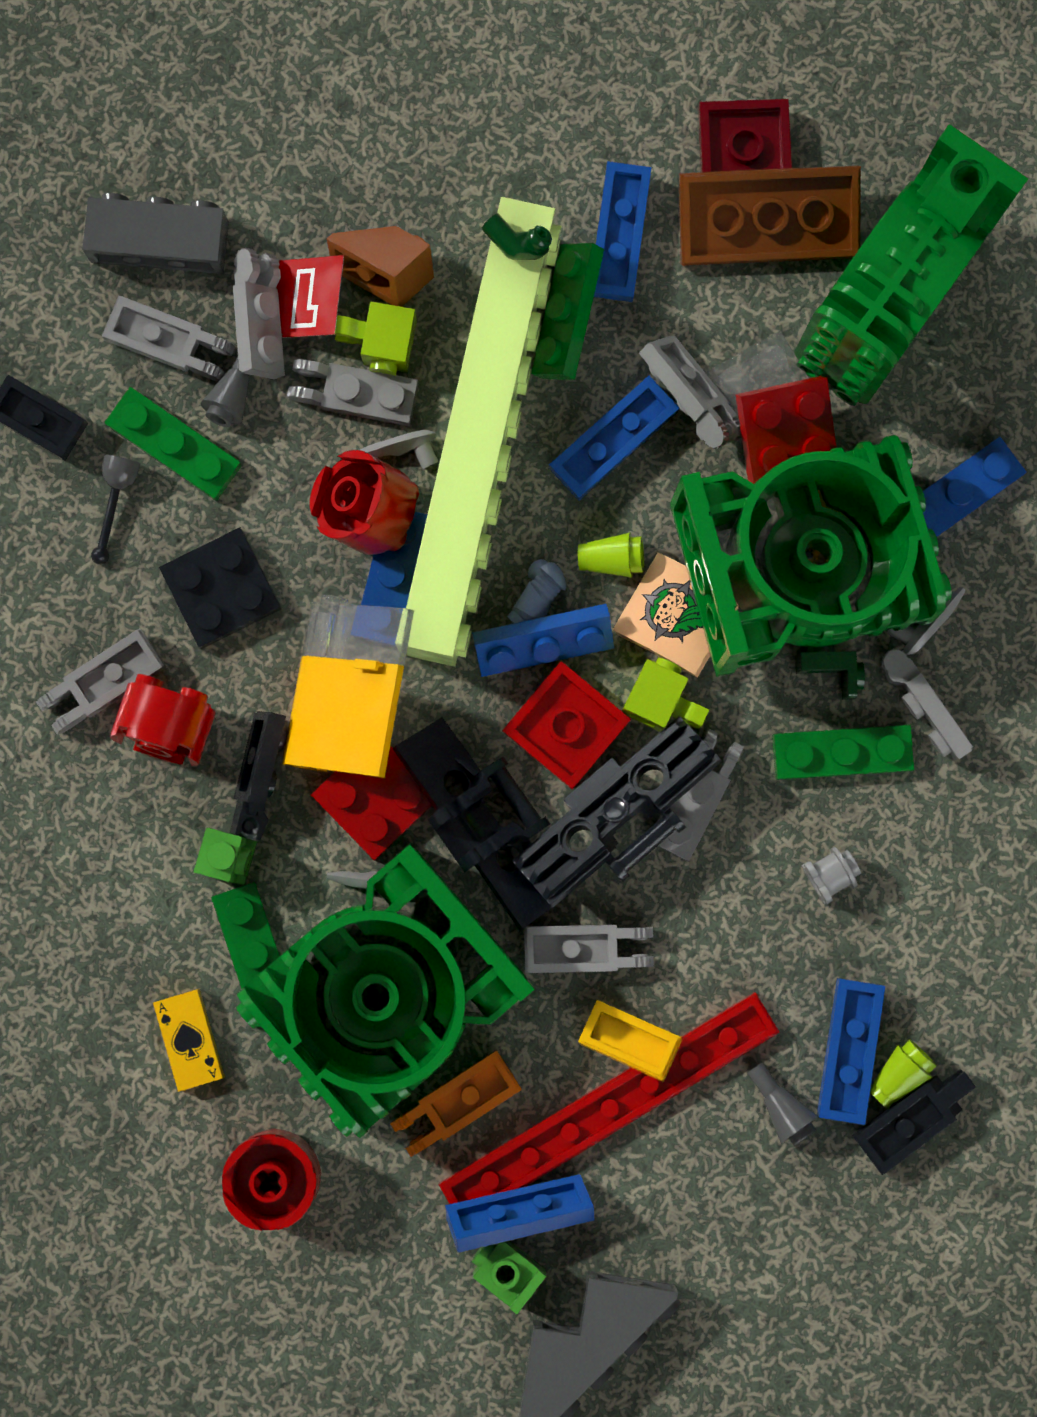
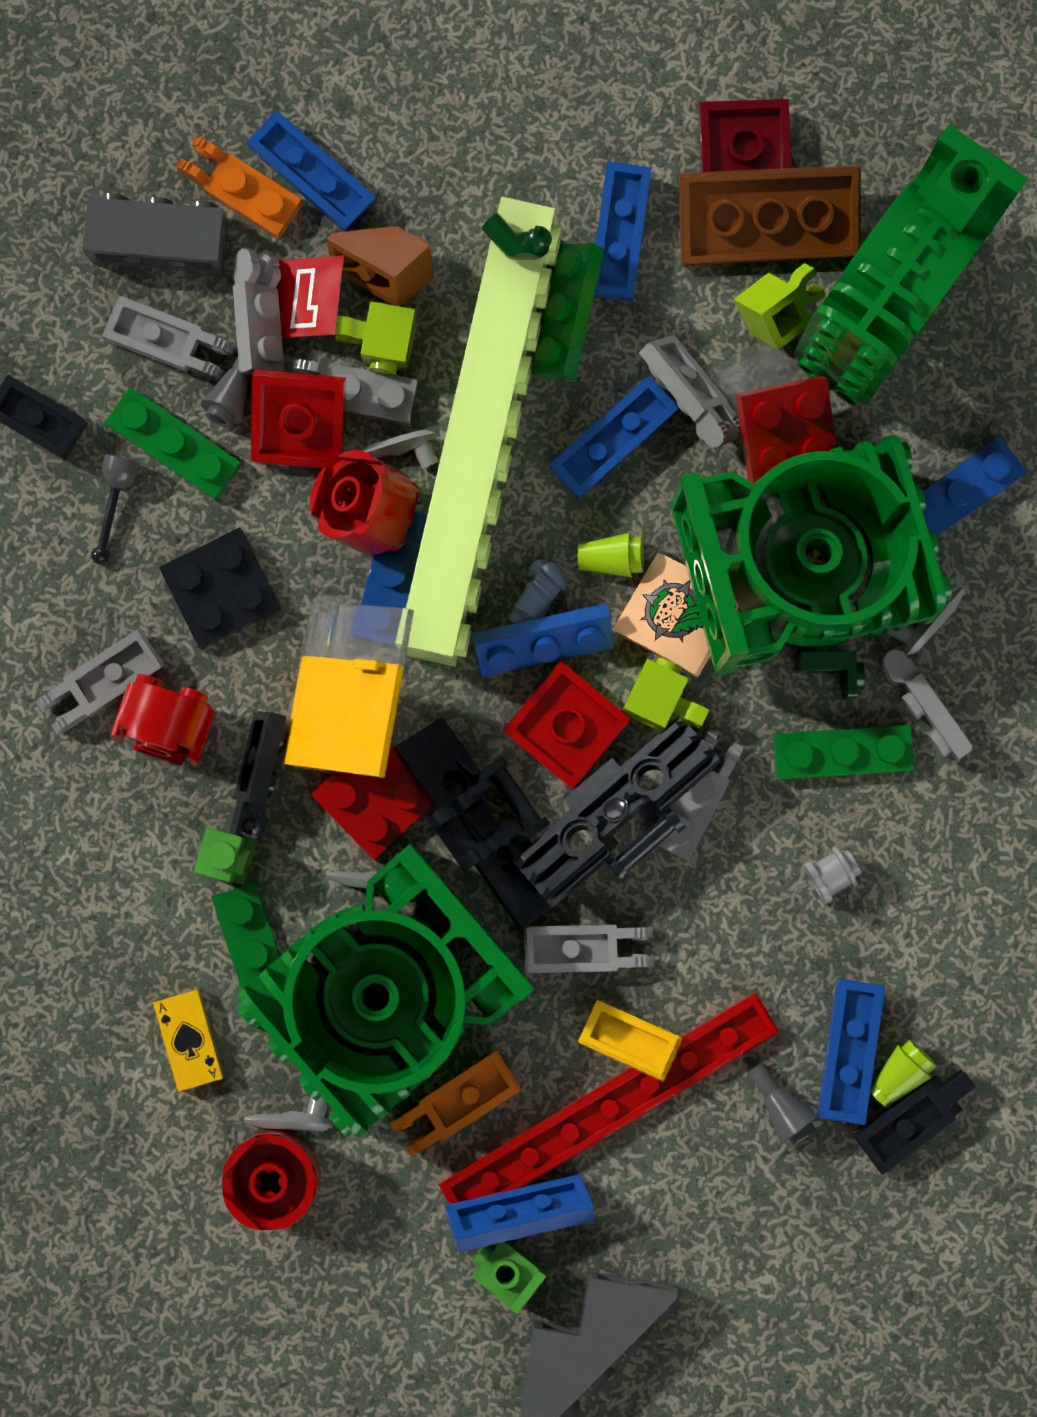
(243, 189): none -> orange hinge
(292, 1120): none -> light grey bar
(297, 418): none -> red plate
(311, 172): none -> blue plate
(777, 309): none -> lime brick

